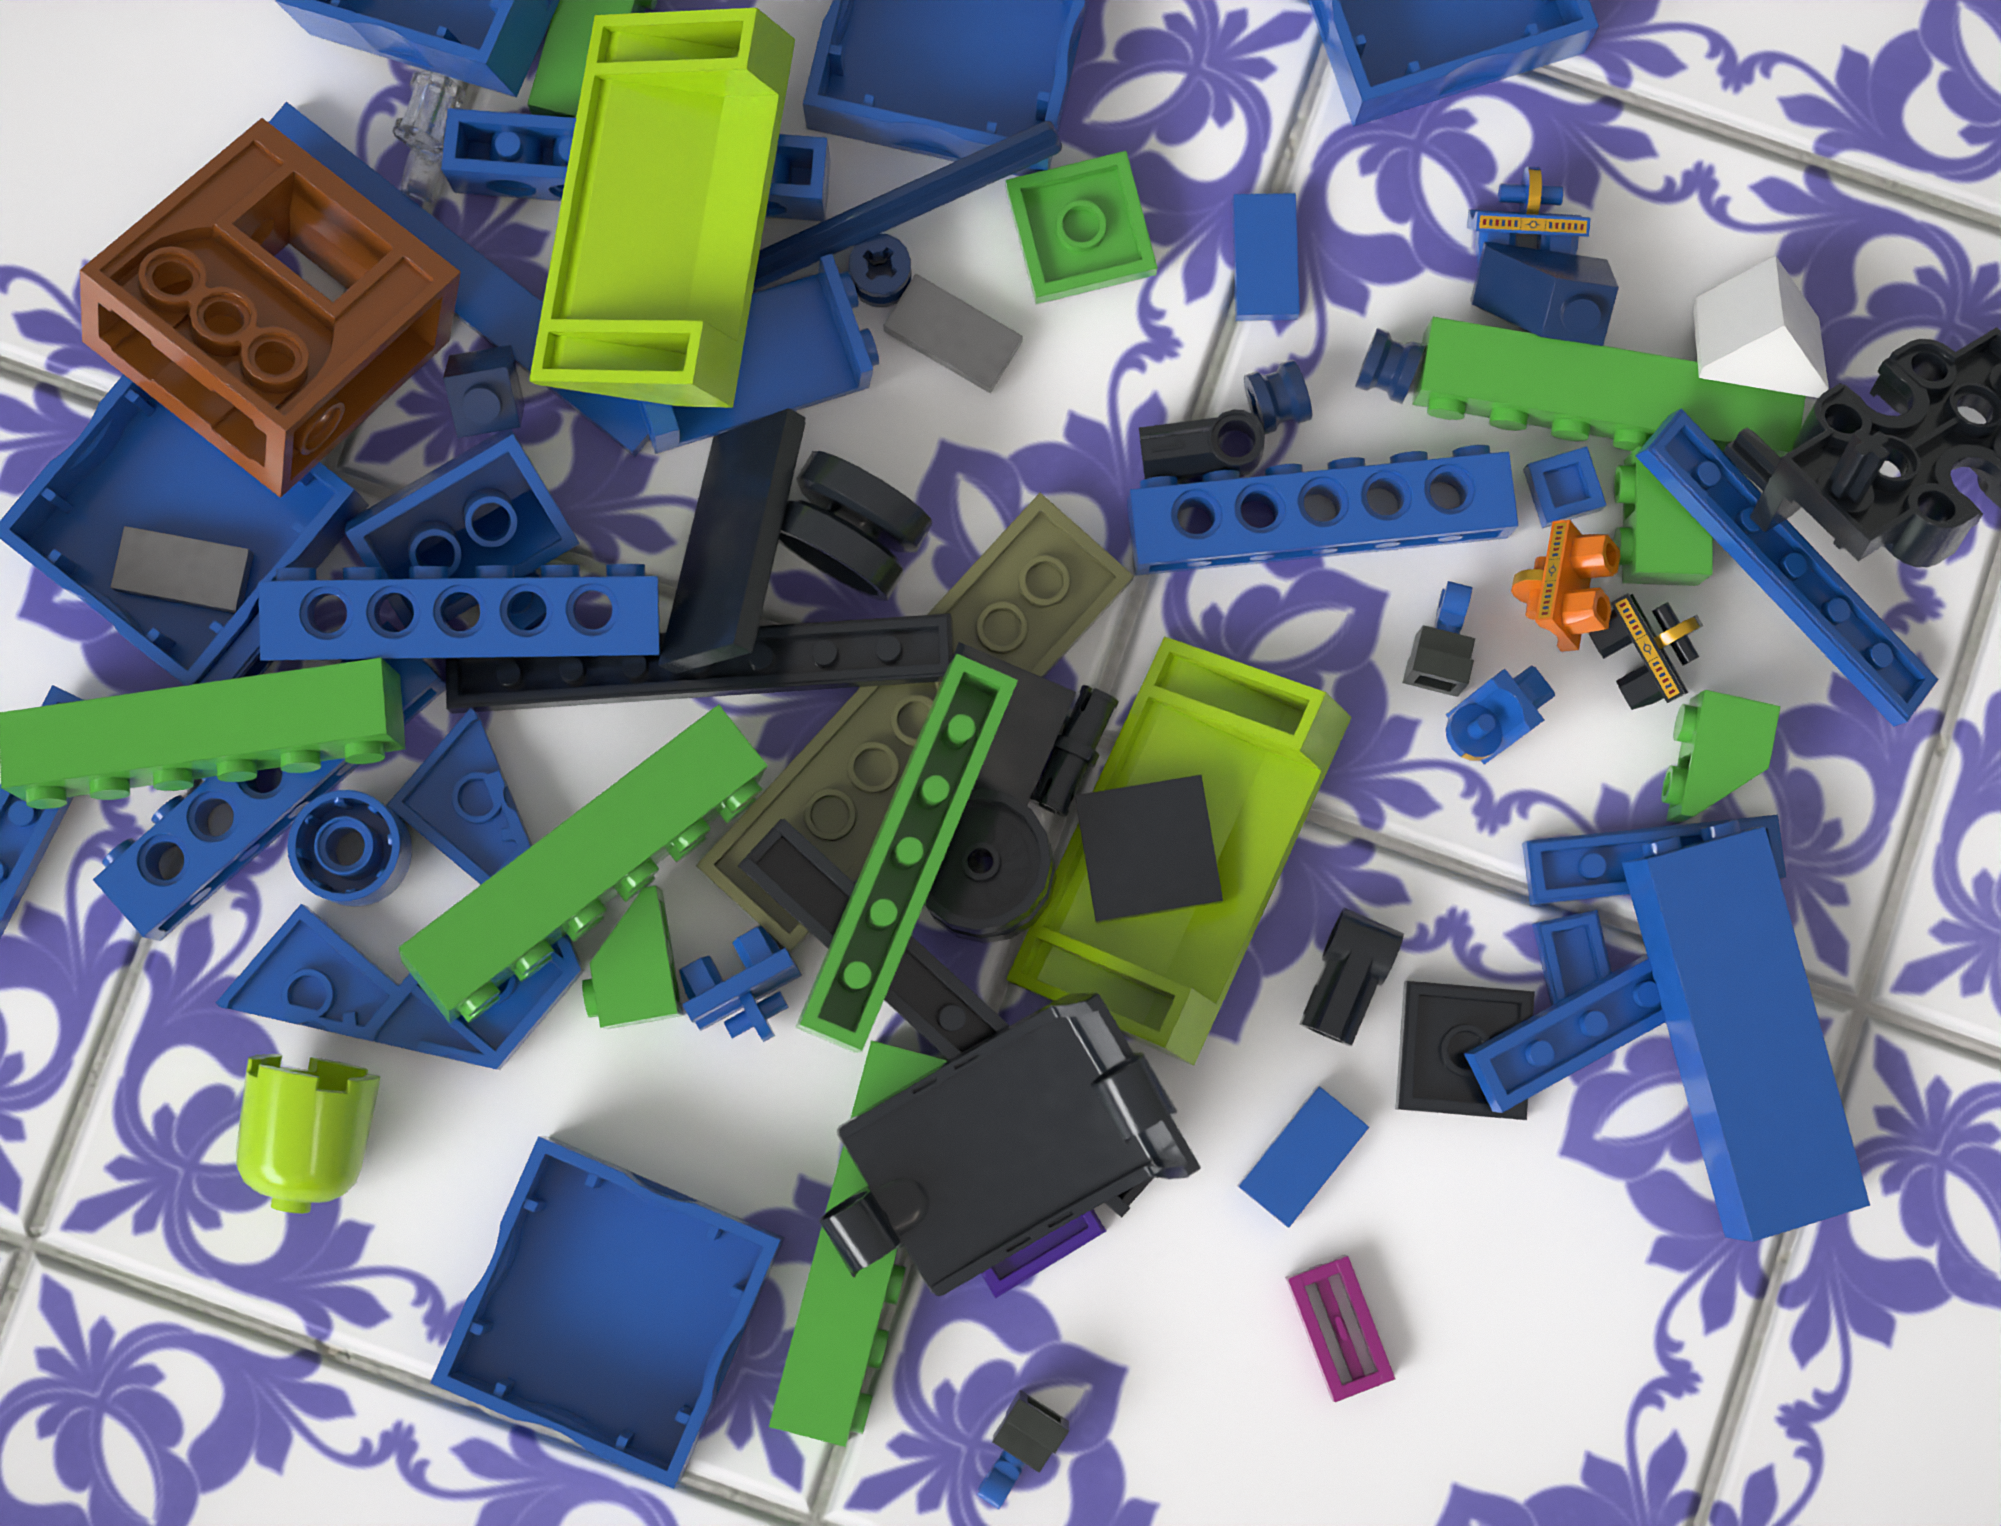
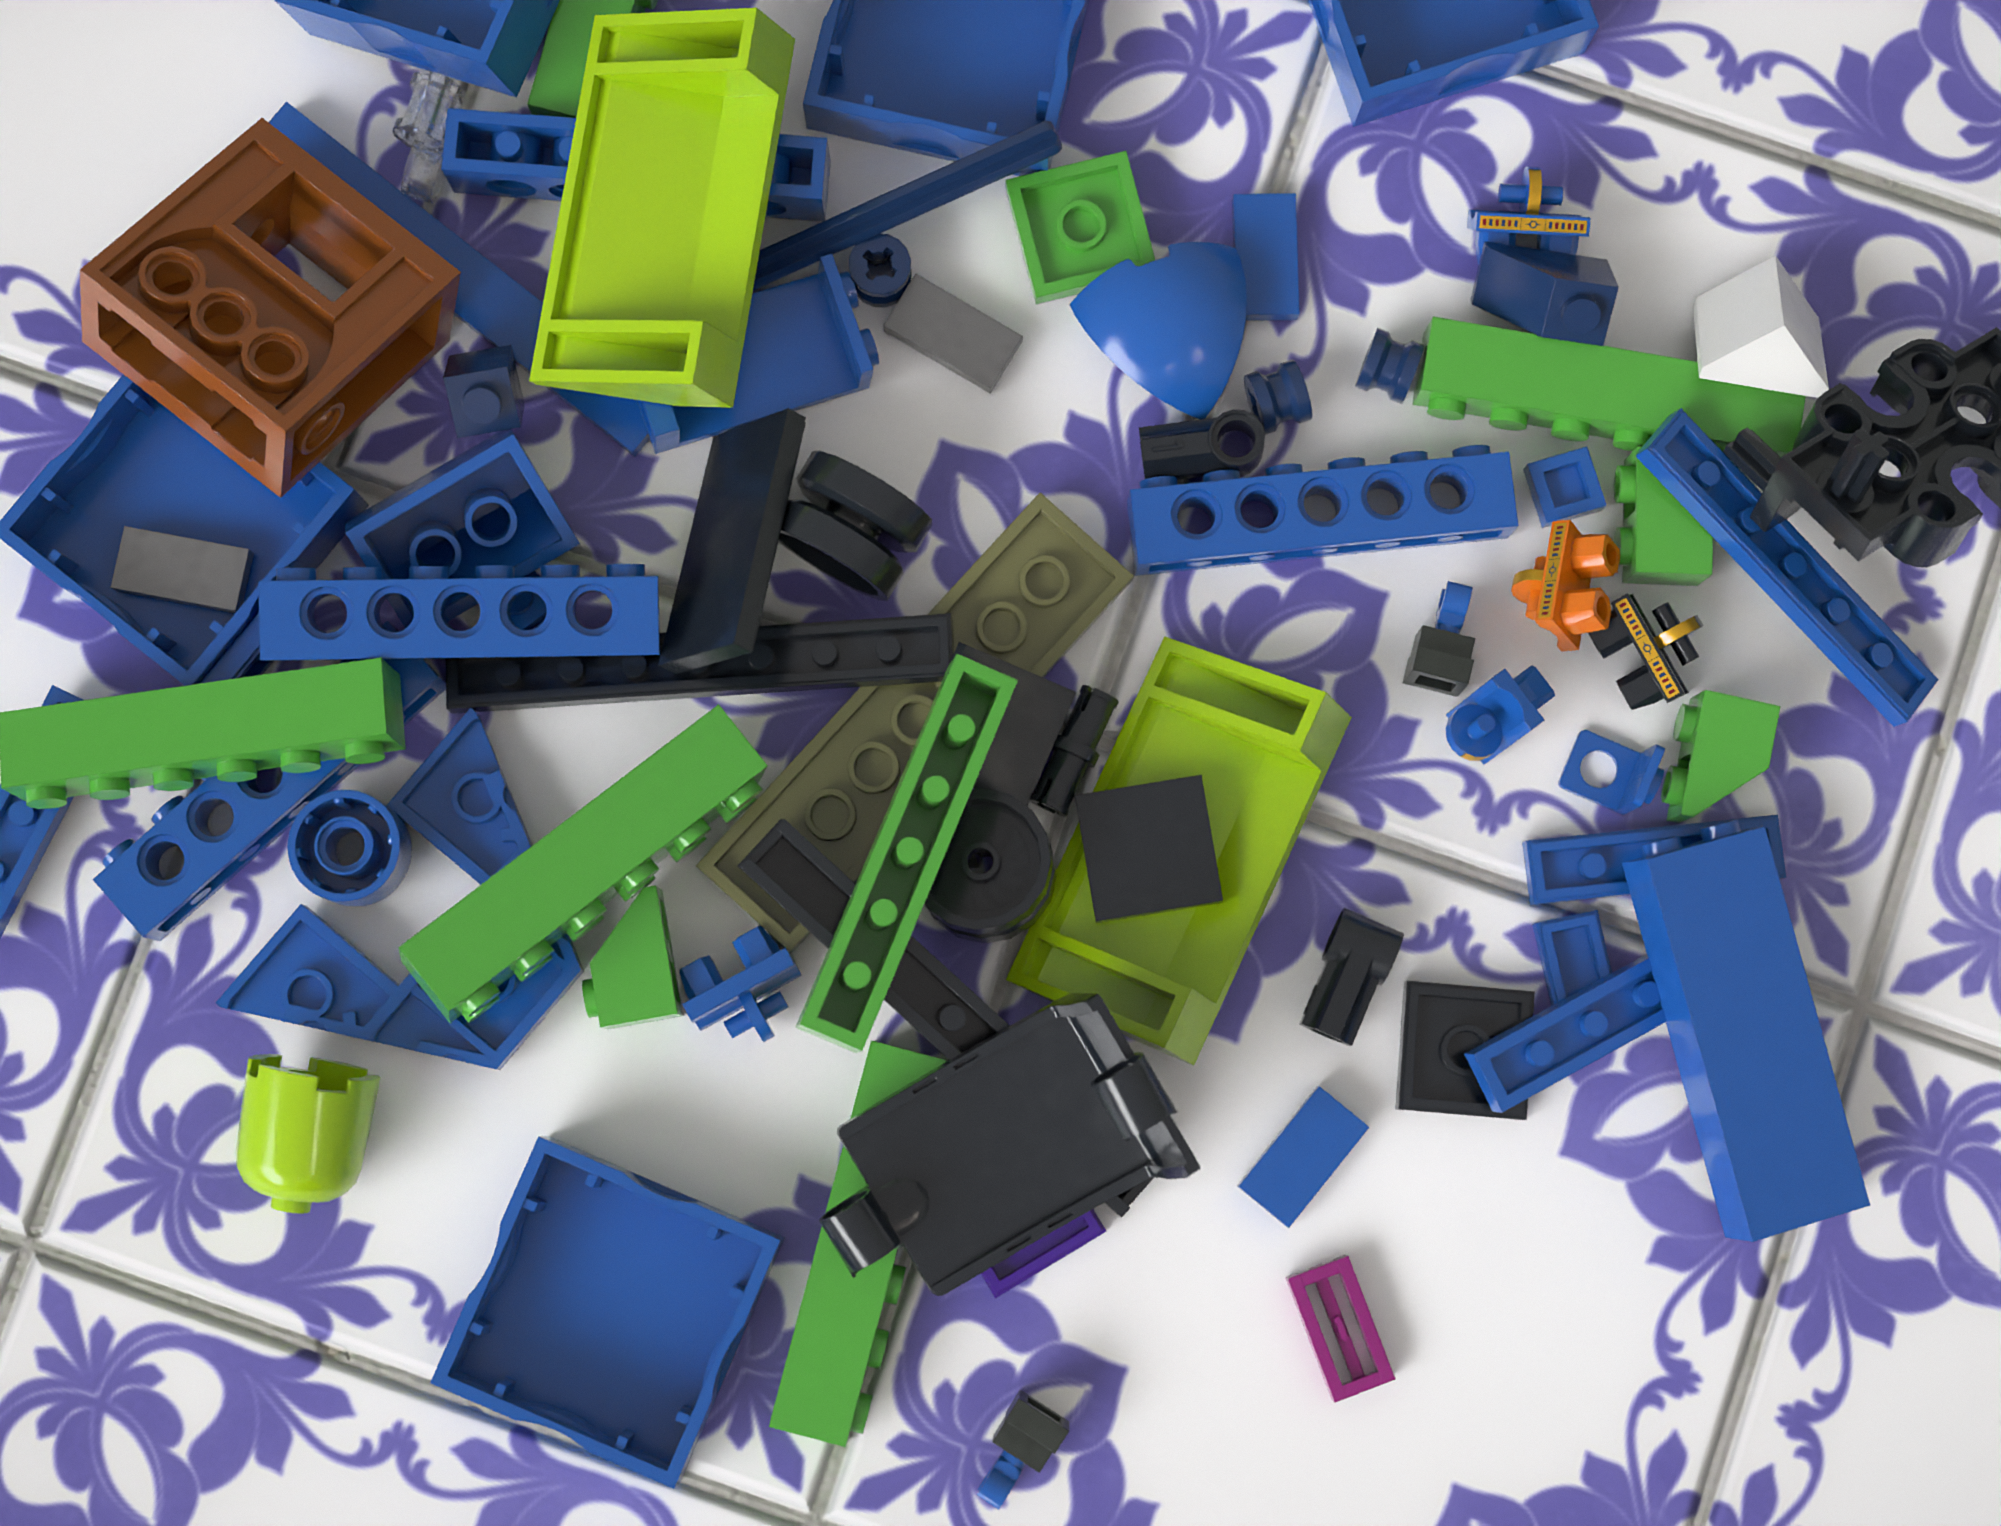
(1171, 322): none -> blue brick
(1635, 778): none -> blue bracket

